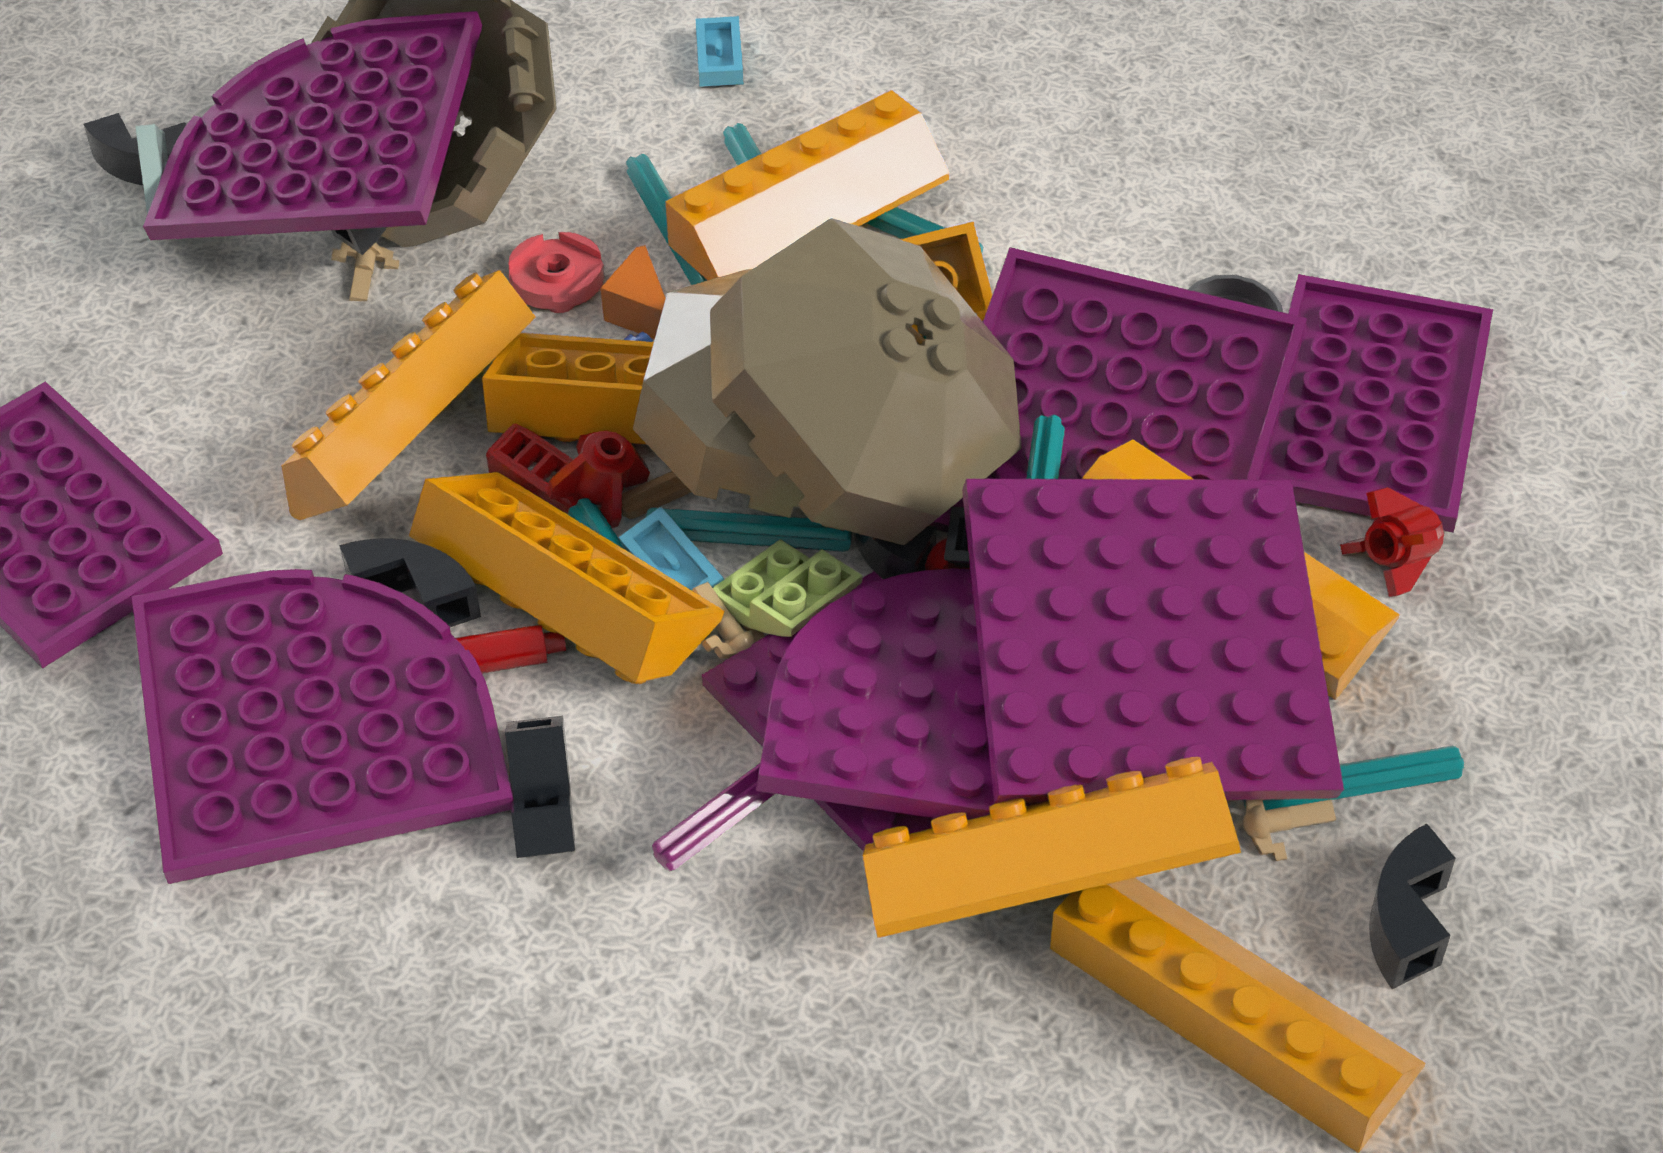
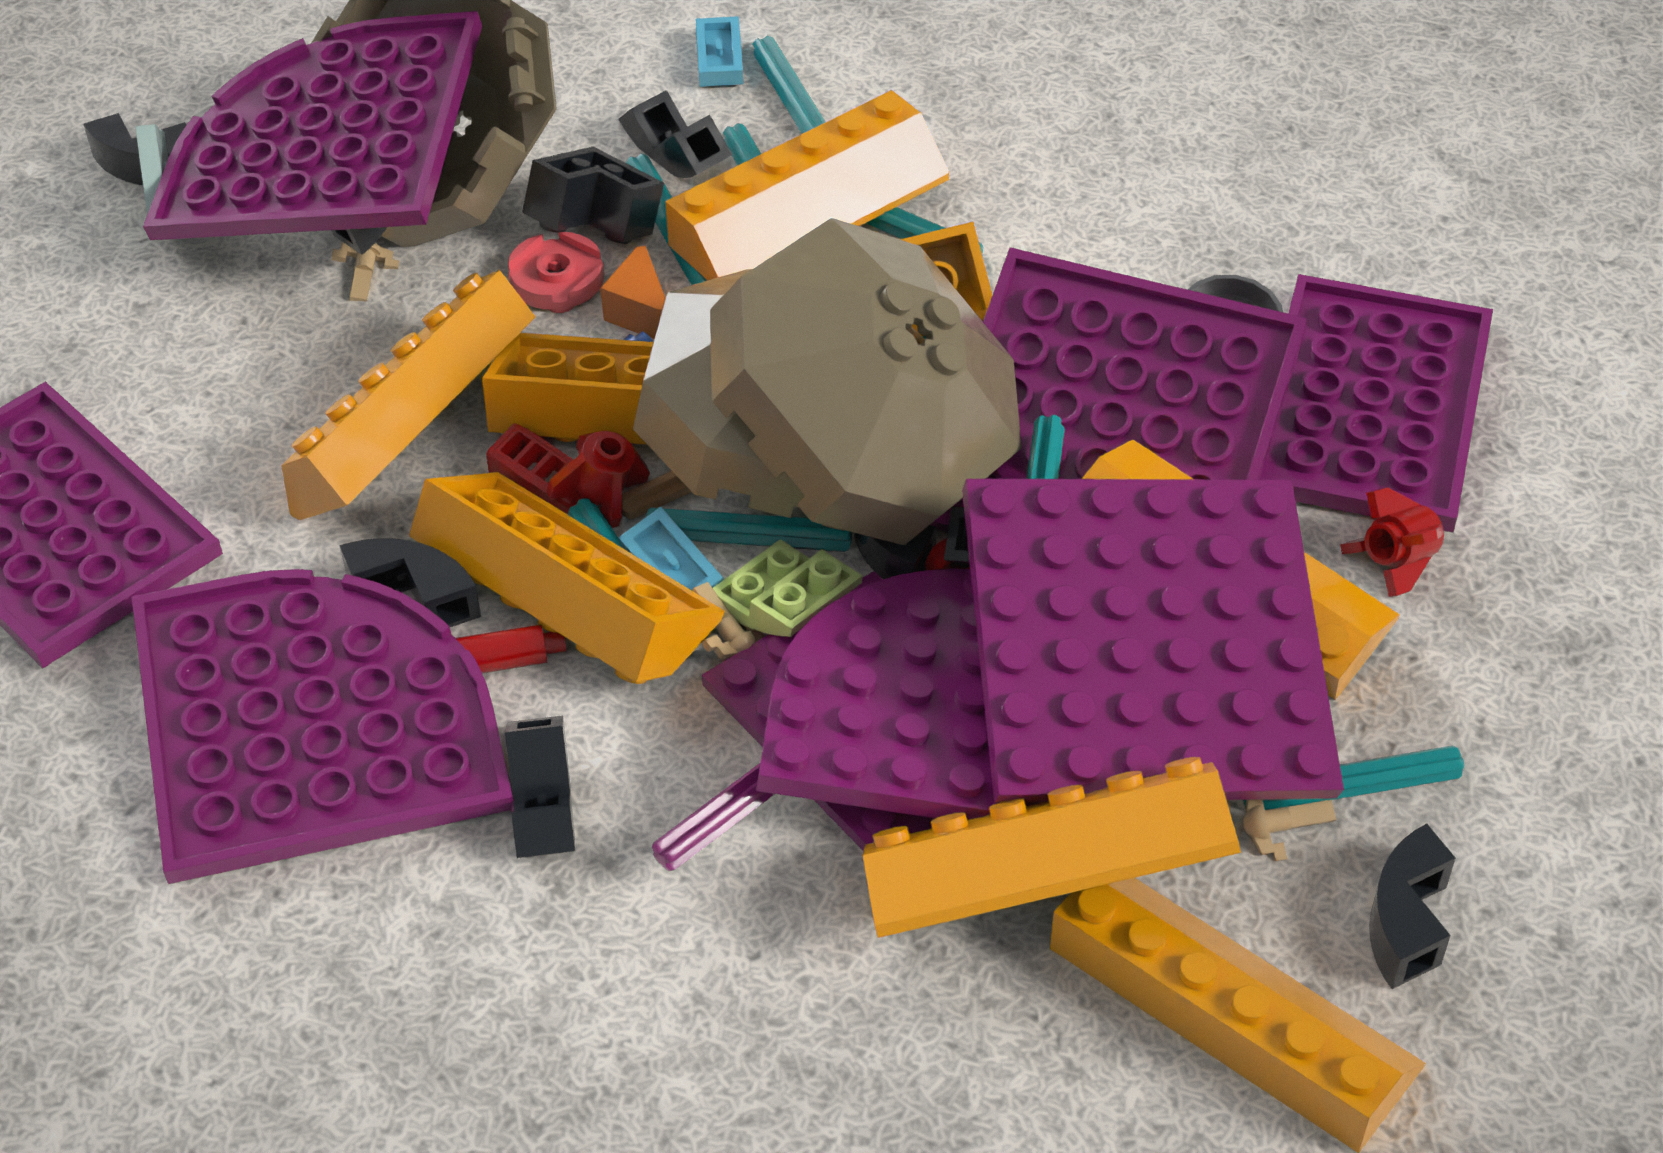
(593, 191): none -> black brick
(665, 137): none -> black brick
(787, 84): none -> teal axle

